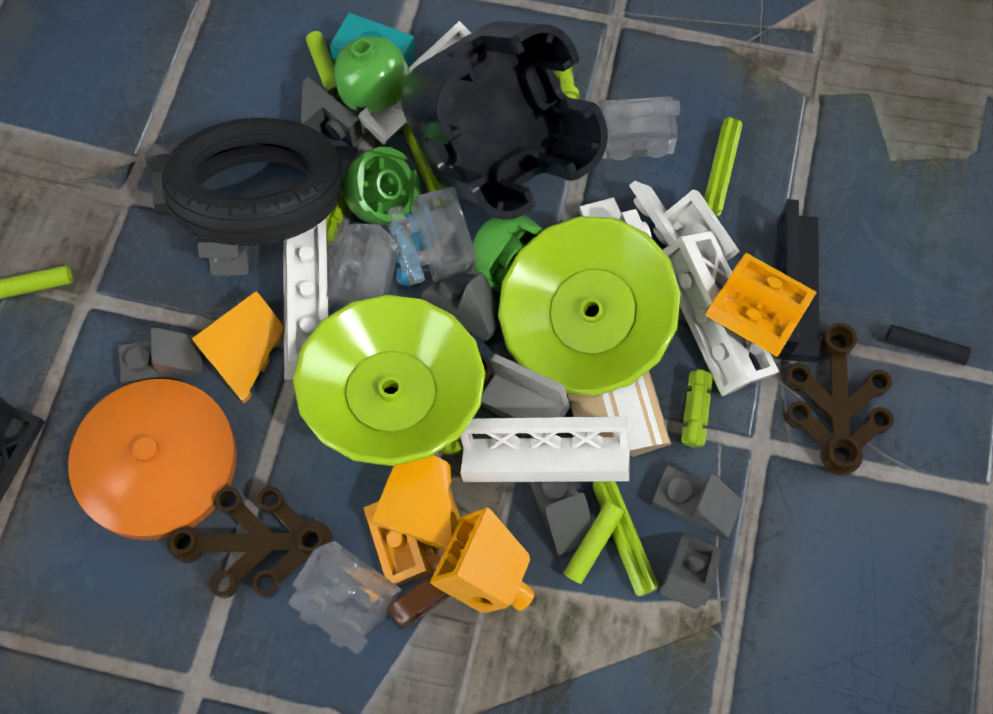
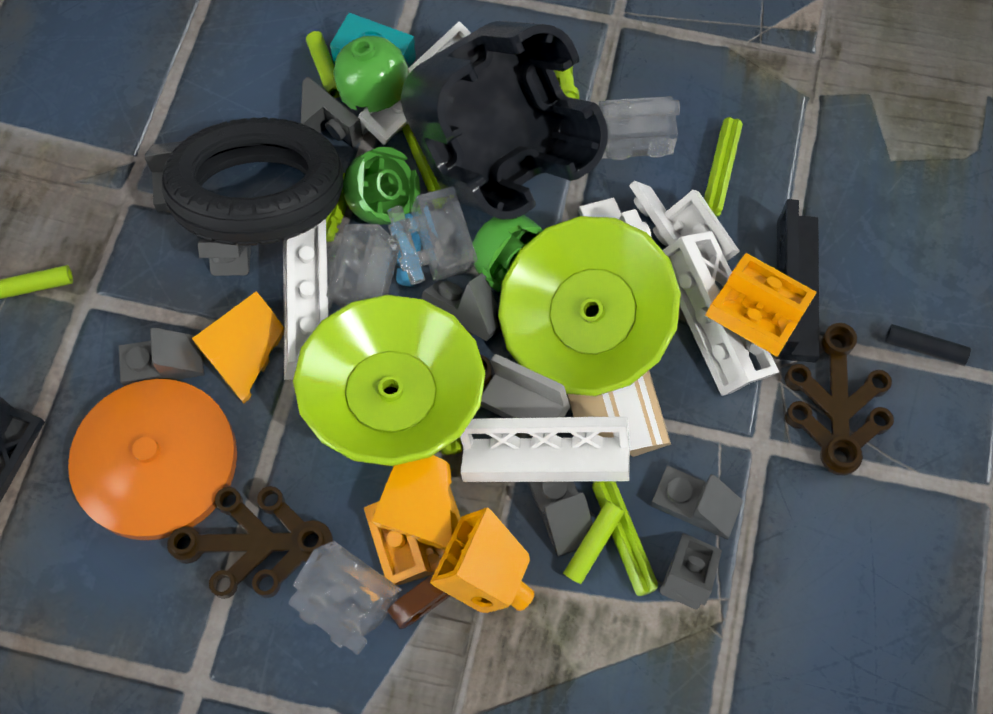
(697, 408): lime axle -> none

